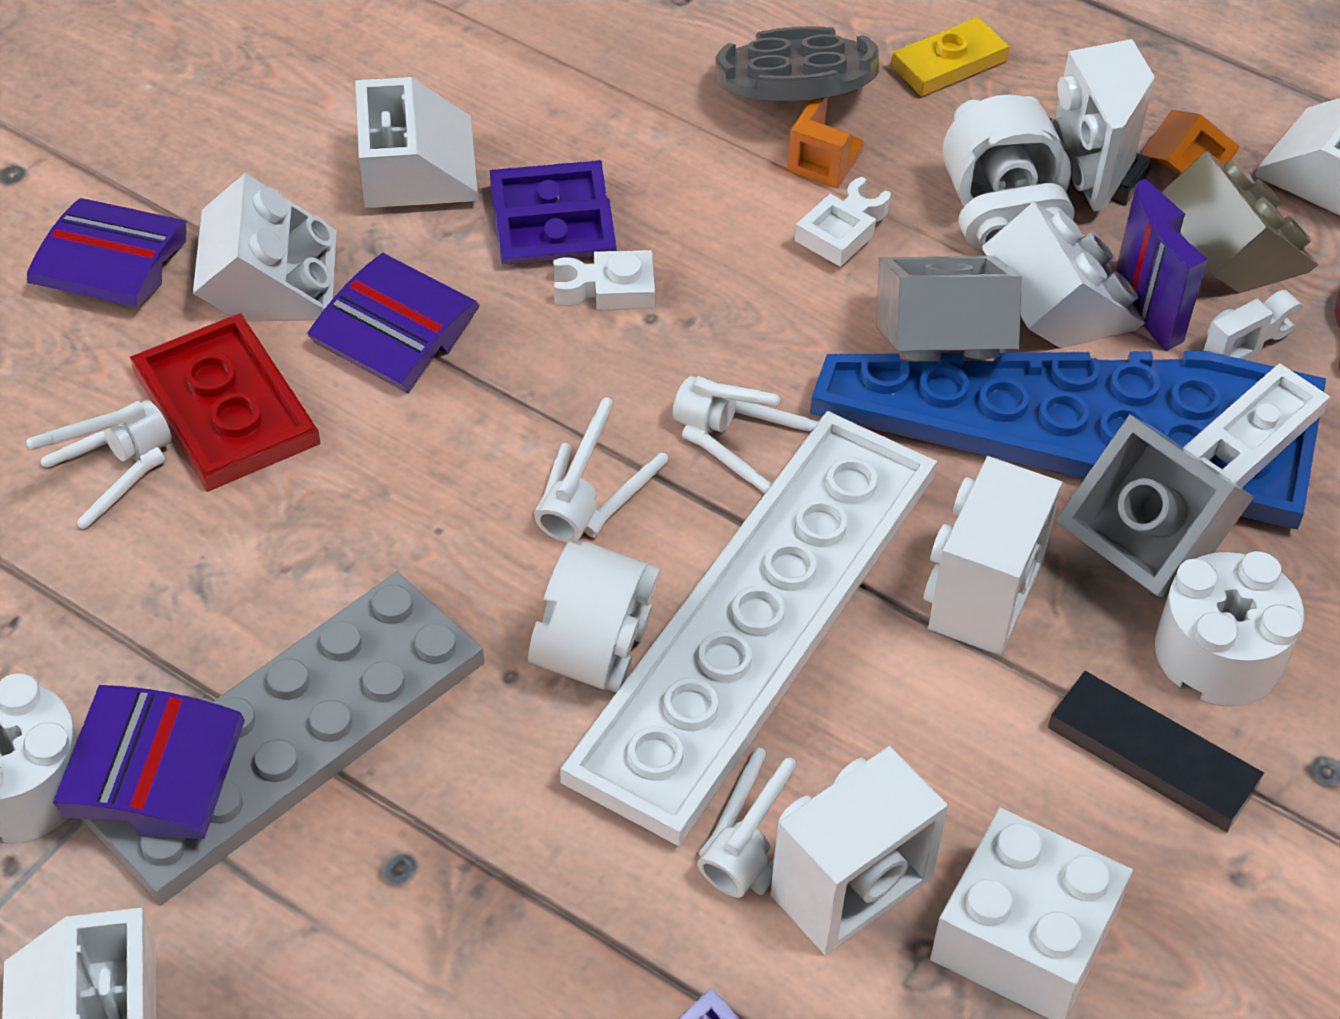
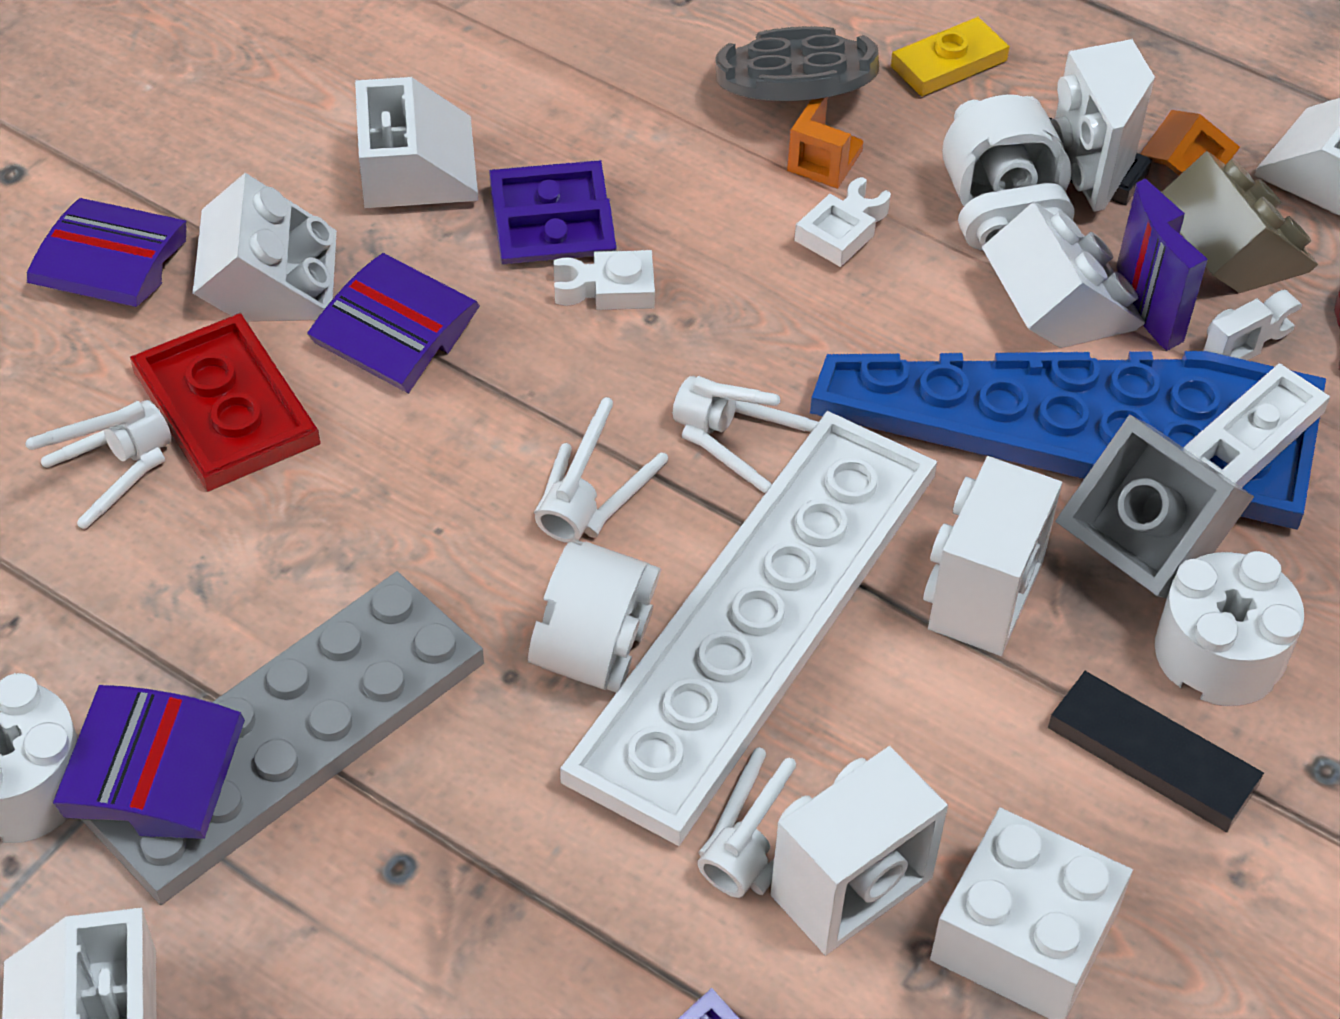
(948, 305): light grey brick -> none

